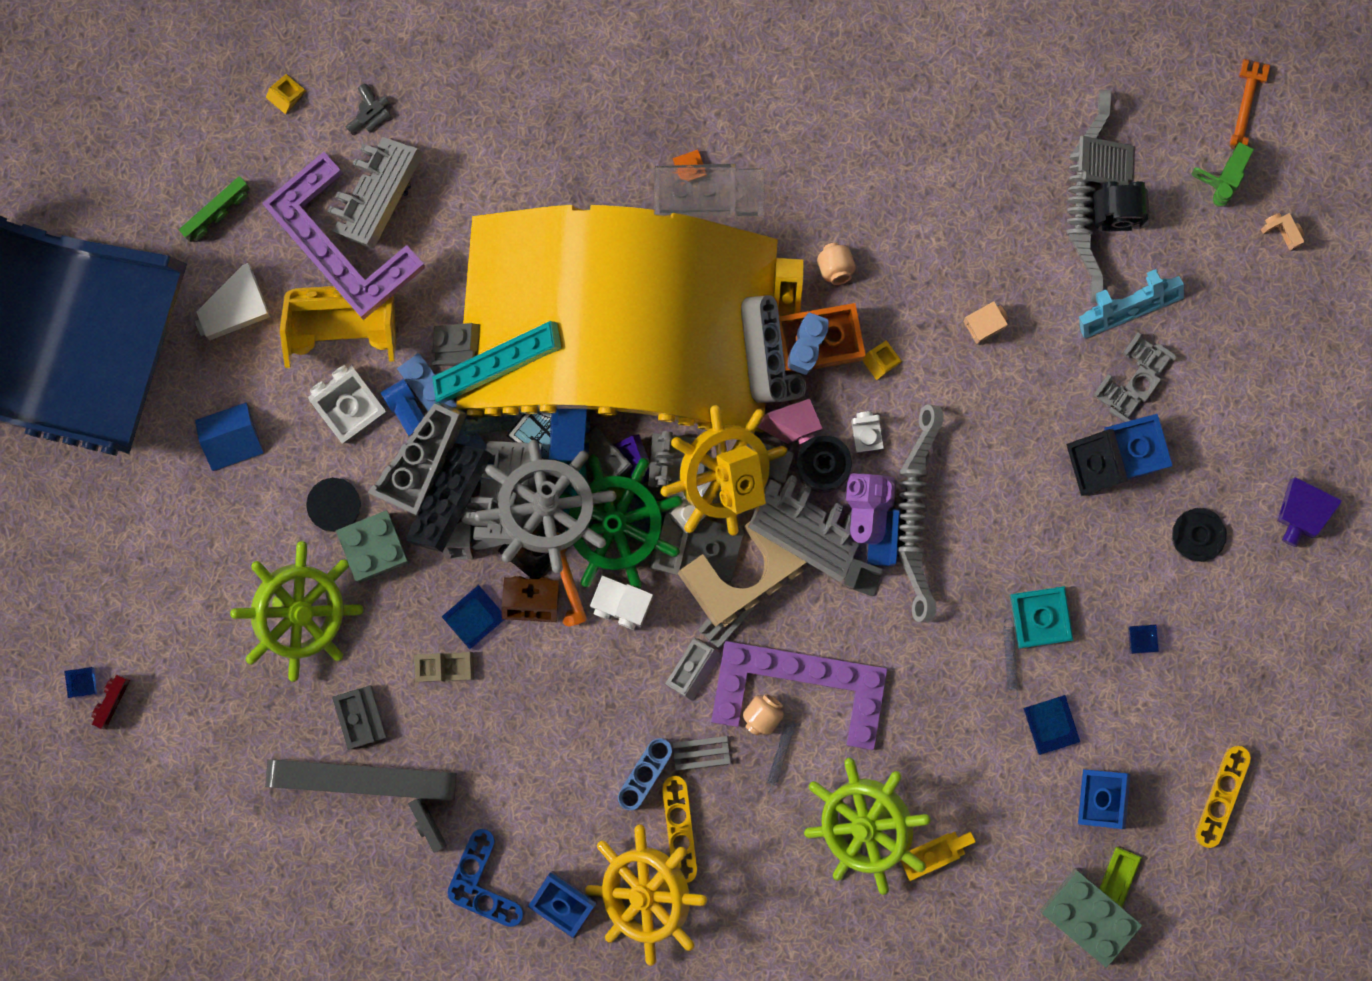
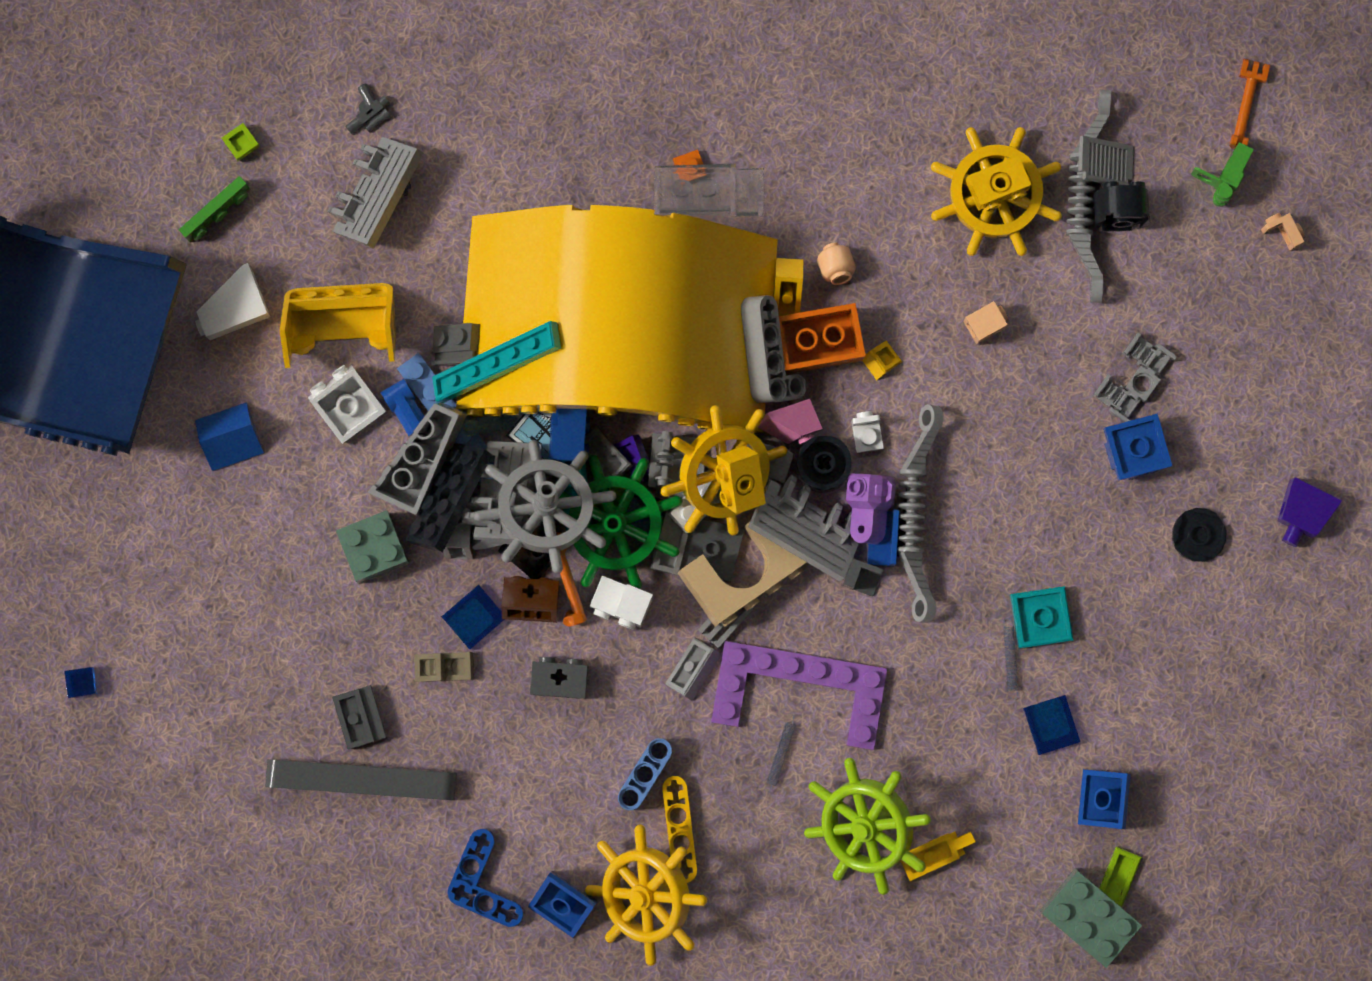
(114, 691): dark red plate -> none
(240, 142): none -> lime plate
(285, 93): yellow slope -> none
(296, 611): lime piece -> none
(333, 504): black tile -> none
(361, 294): medium lavender plate -> none
(426, 825): dark grey plate -> none
(544, 685): none -> dark grey brick
(677, 756): light grey tile -> none
(763, 714): light nougat head -> none
(809, 338): medium blue brick -> none
(995, 187): none -> yellow piece
(1097, 462): black tile -> none
(1115, 312): medium azure hinge -> none
(1143, 639): clear blue plate -> none
(1226, 798): yellow beam -> none

